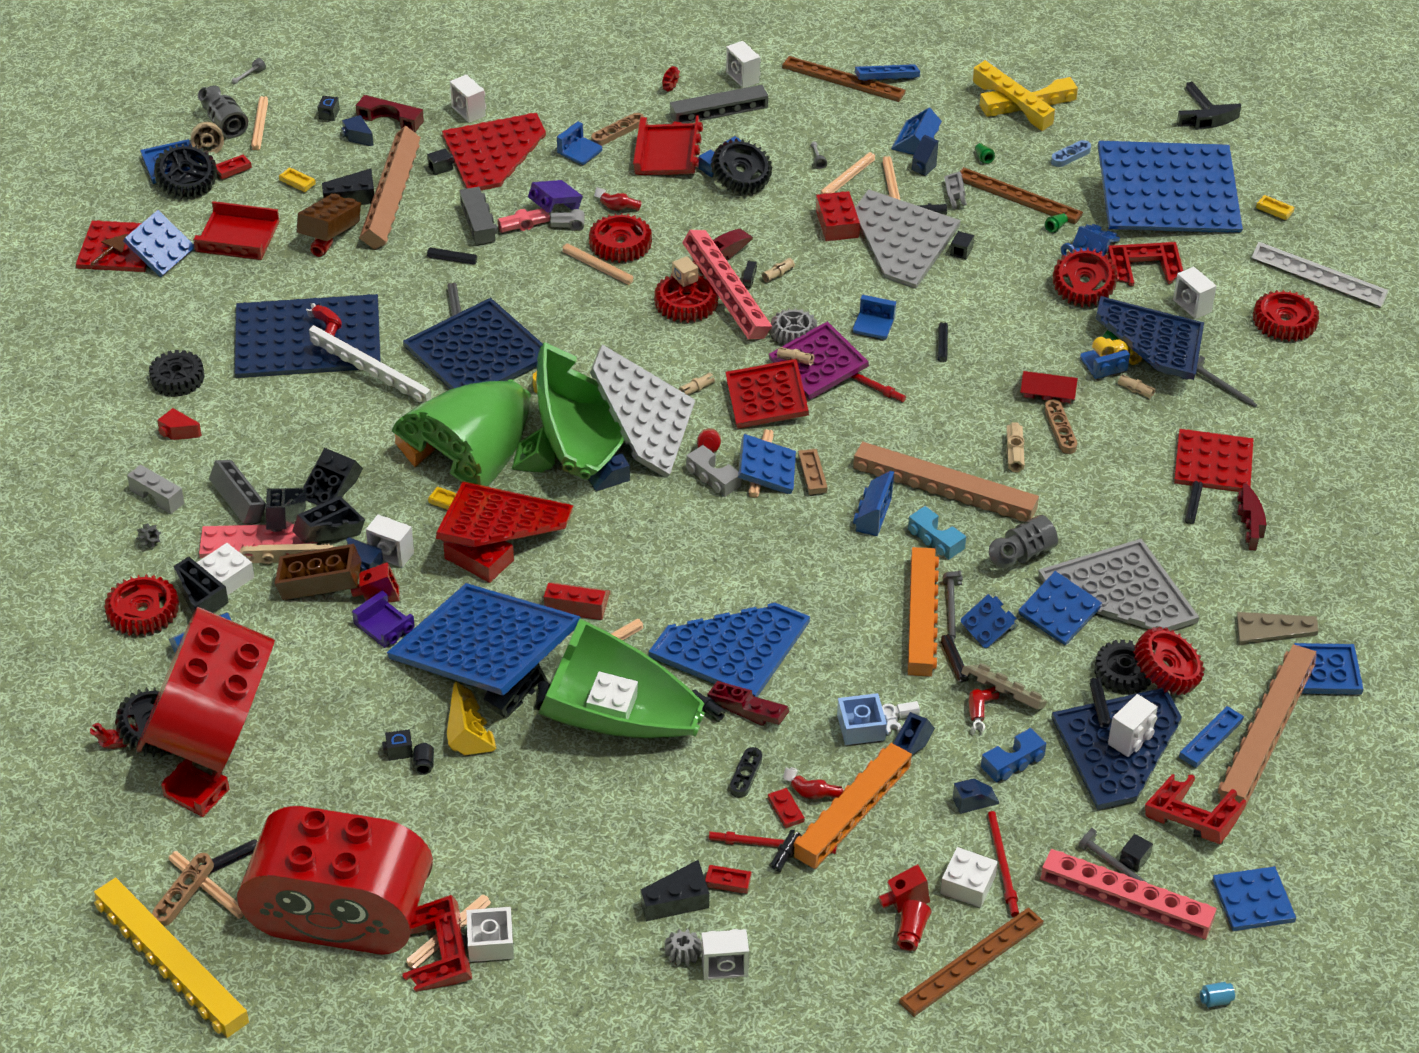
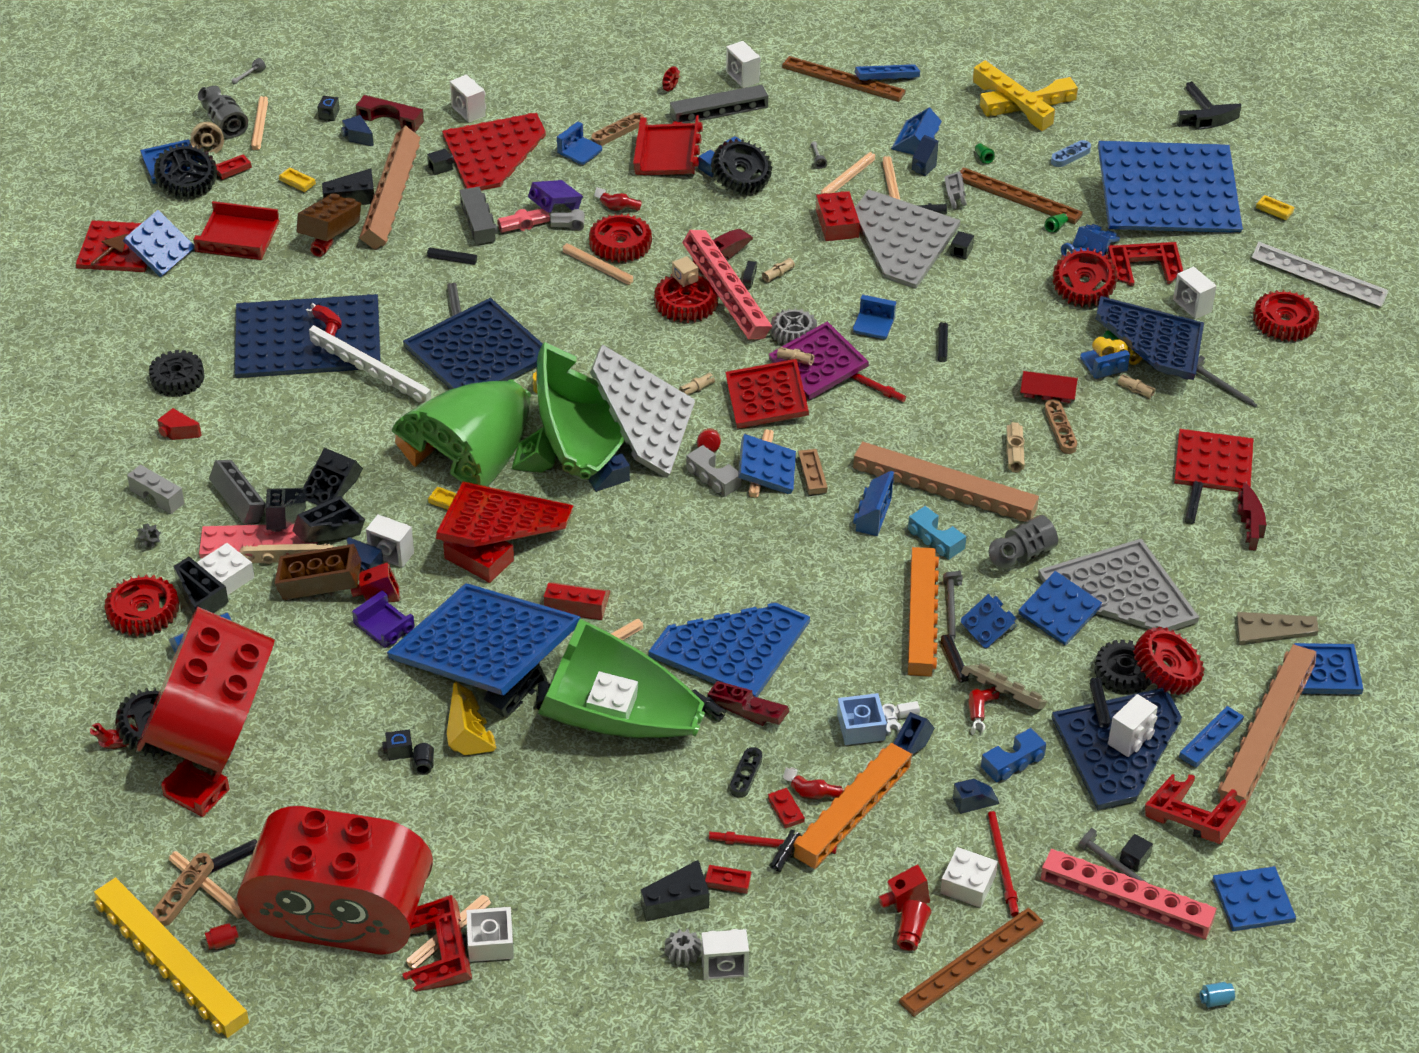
(221, 936): none -> red brick

